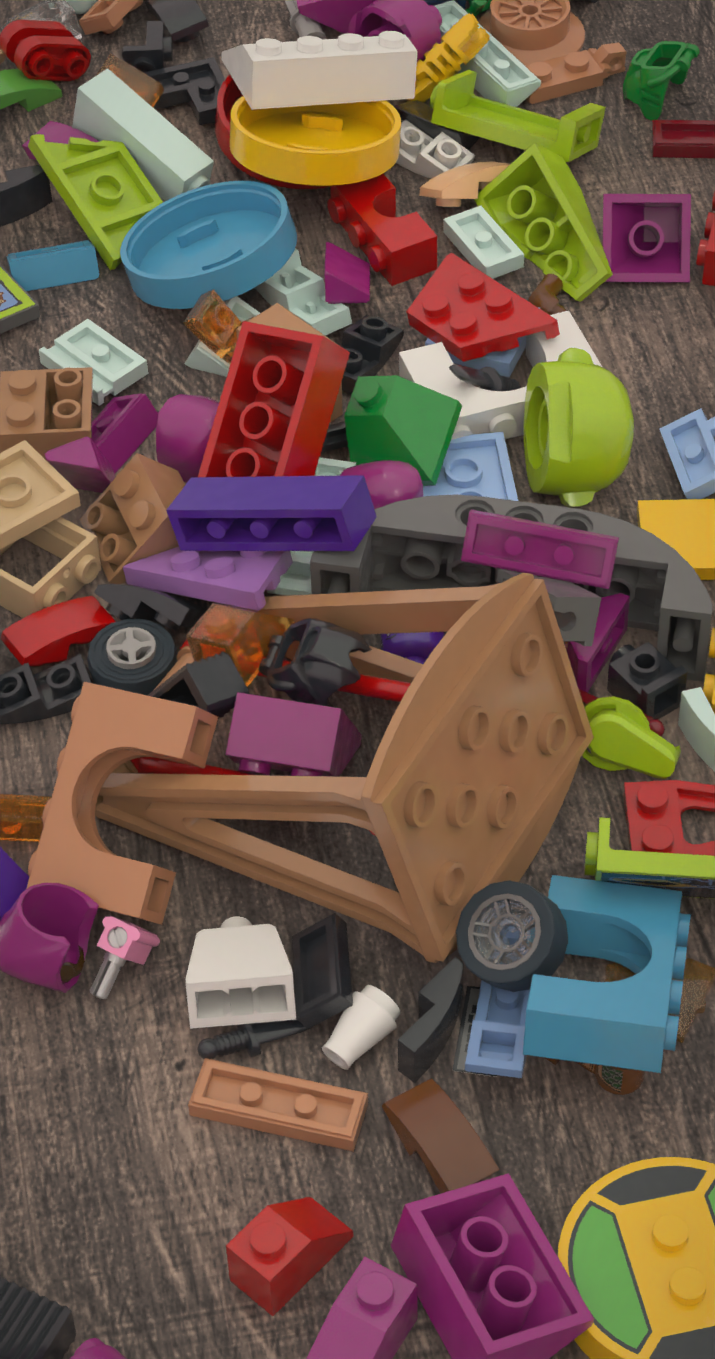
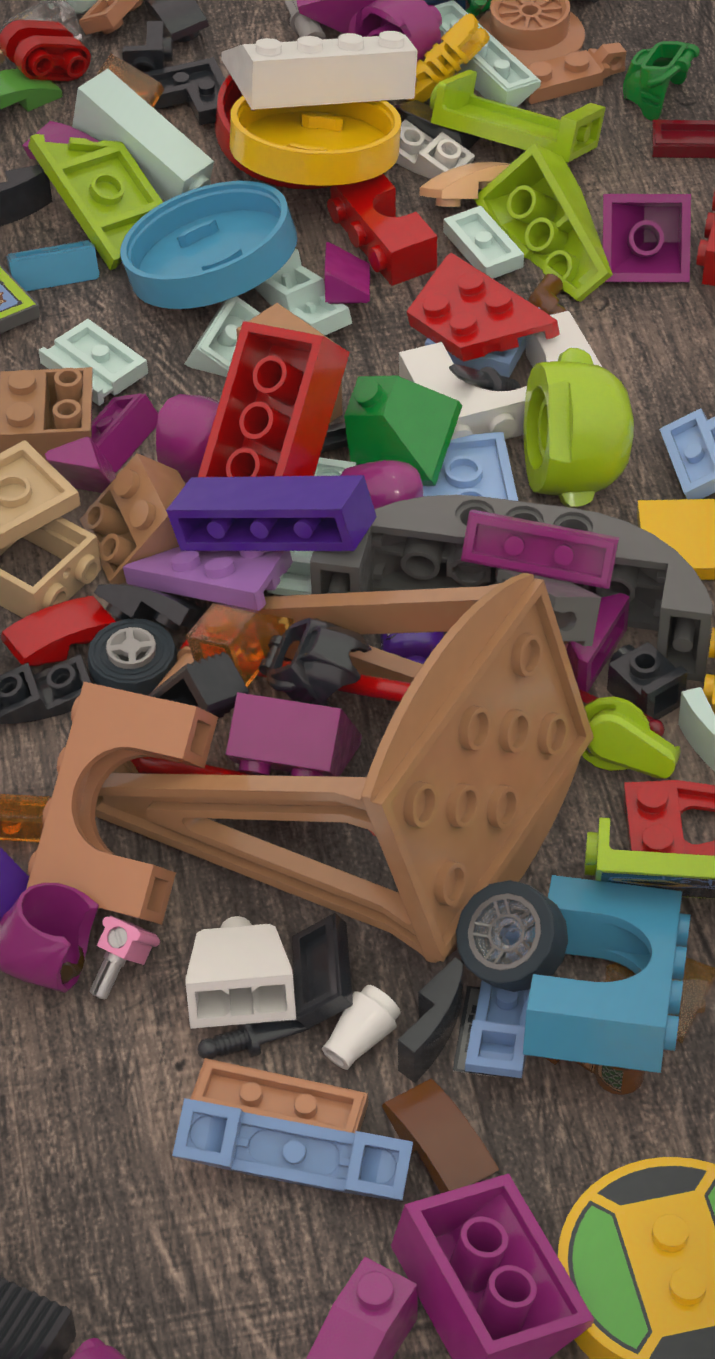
(214, 324): clear orange slope -> none
(284, 1250): red slope -> none
(292, 1151): none -> medium blue slope
(370, 347): black slope -> none

